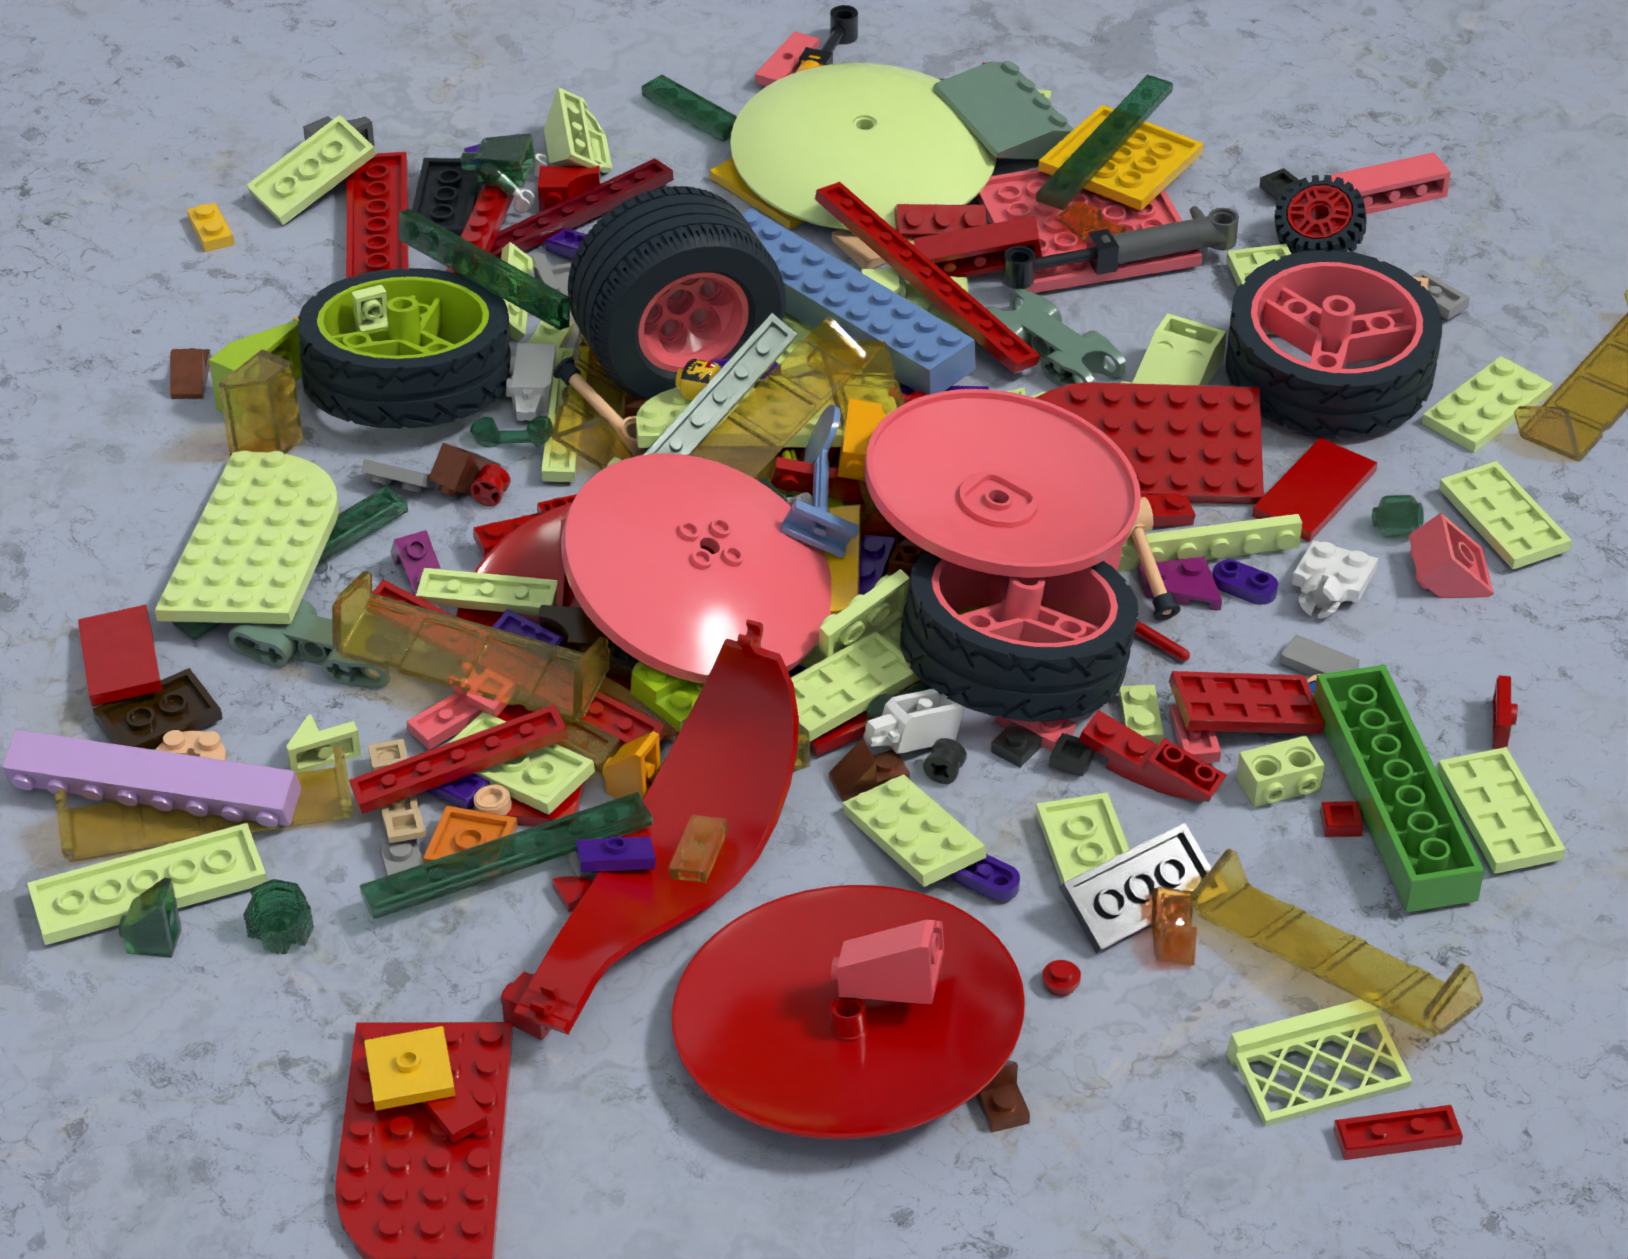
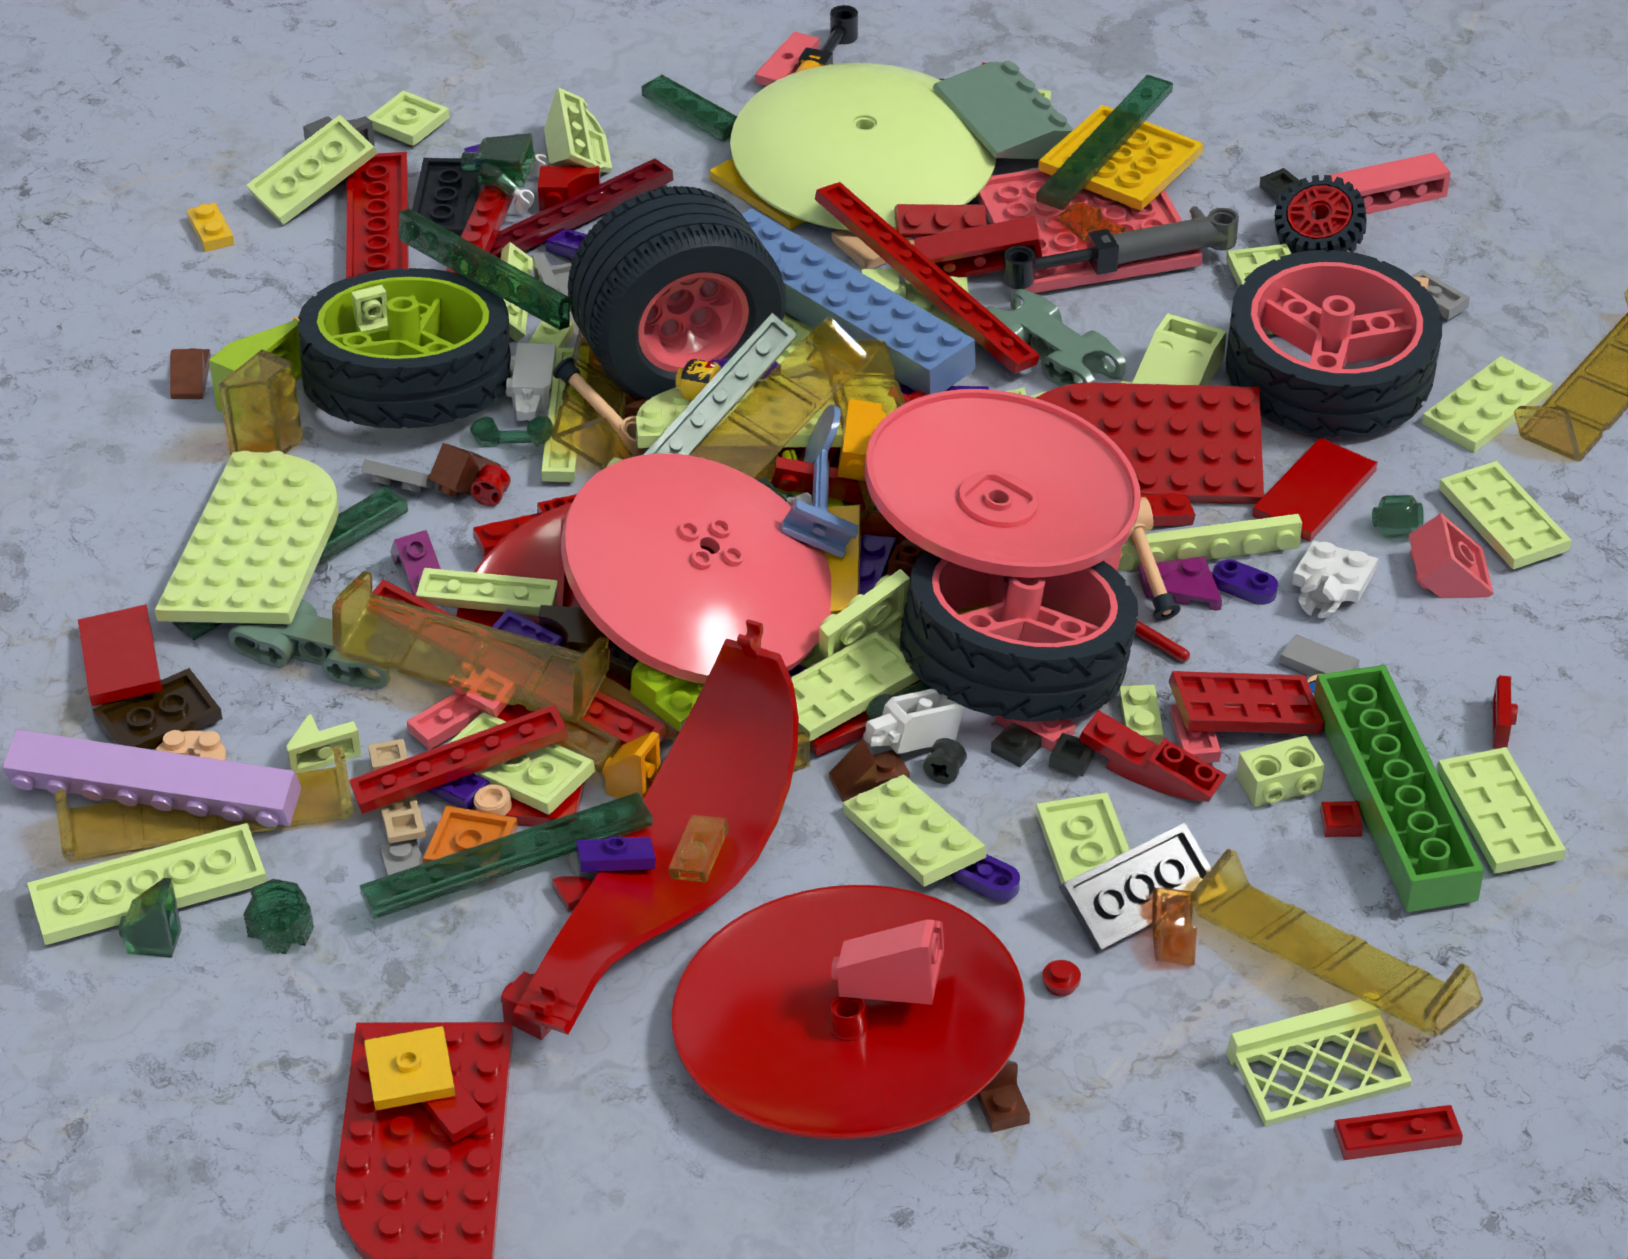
(408, 118): none -> yellowish green plate

